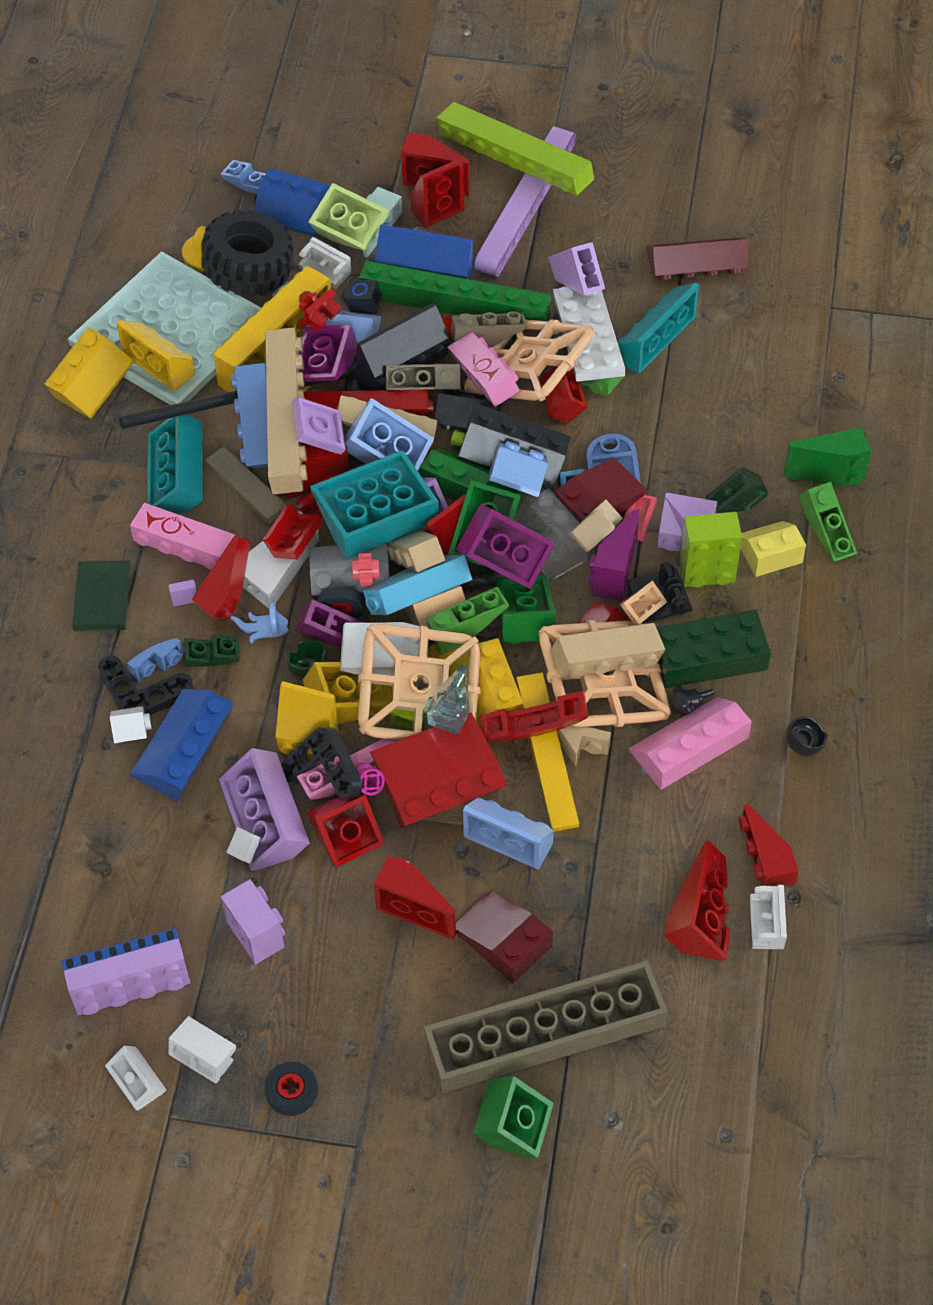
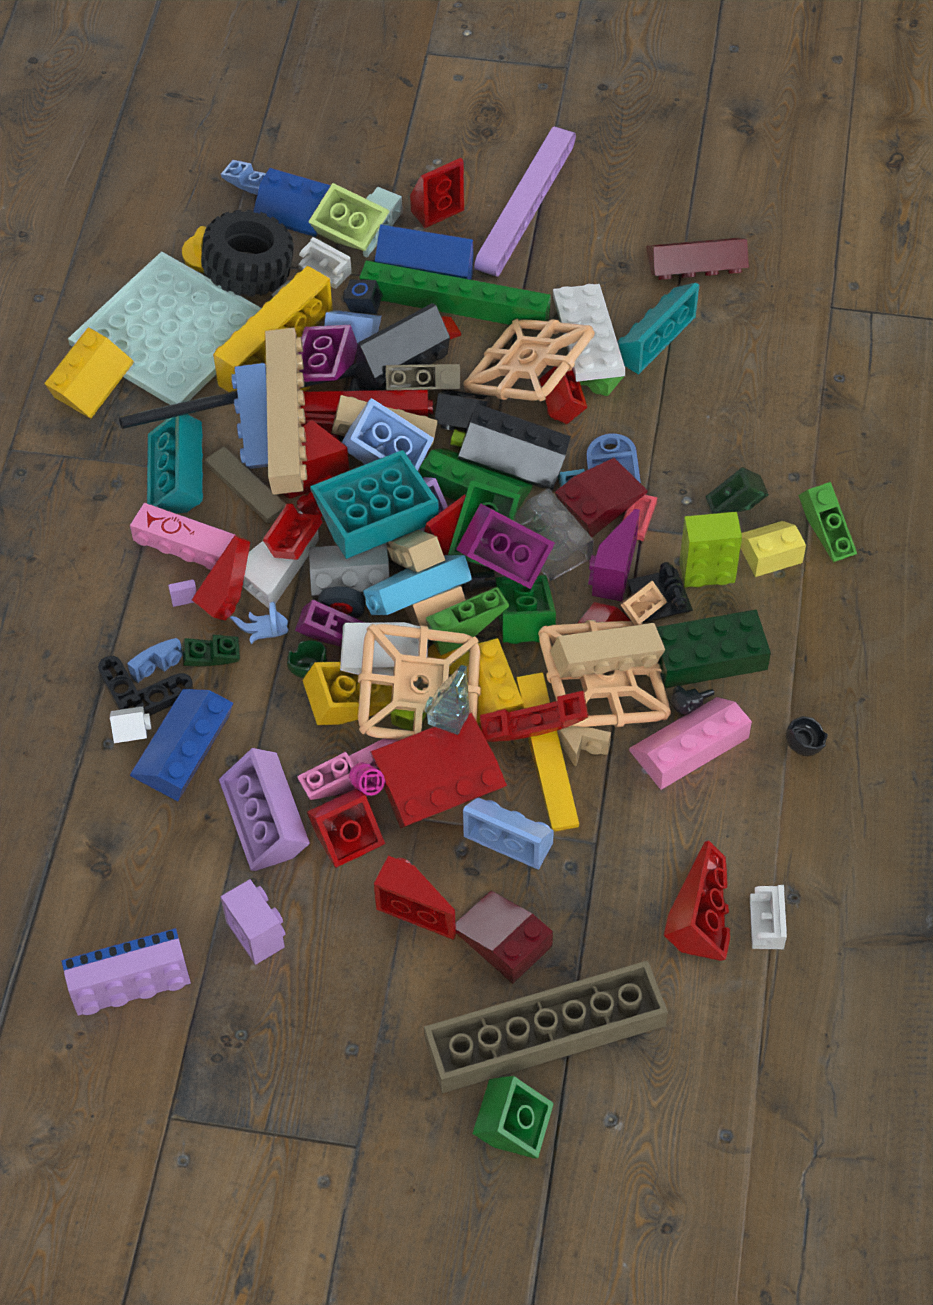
(101, 595): clear green tile -> none
(135, 1077): white slope -> none
(155, 354): yellow slope -> none
(201, 1049): white hinge -> none
(243, 845): white tile -> none
(291, 1103): black bush -> none
(300, 713): yellow slope -> none
(314, 307): red hips -> none
(318, 425): lavender tile -> none
(344, 780): black beam -> none
(365, 569): coral gear -> none
(423, 154): red slope -> none
(484, 368): bright pink brick -> none
(488, 325): dark tan slope -> none
(515, 148): lime brick -> none
(518, 468): light blue slope -> none
(578, 269): lavender slope -> none
(596, 526): tan slope -> none
(673, 516): lavender slope -> none
(771, 853): red slope -> none
(829, 458): green slope -> none

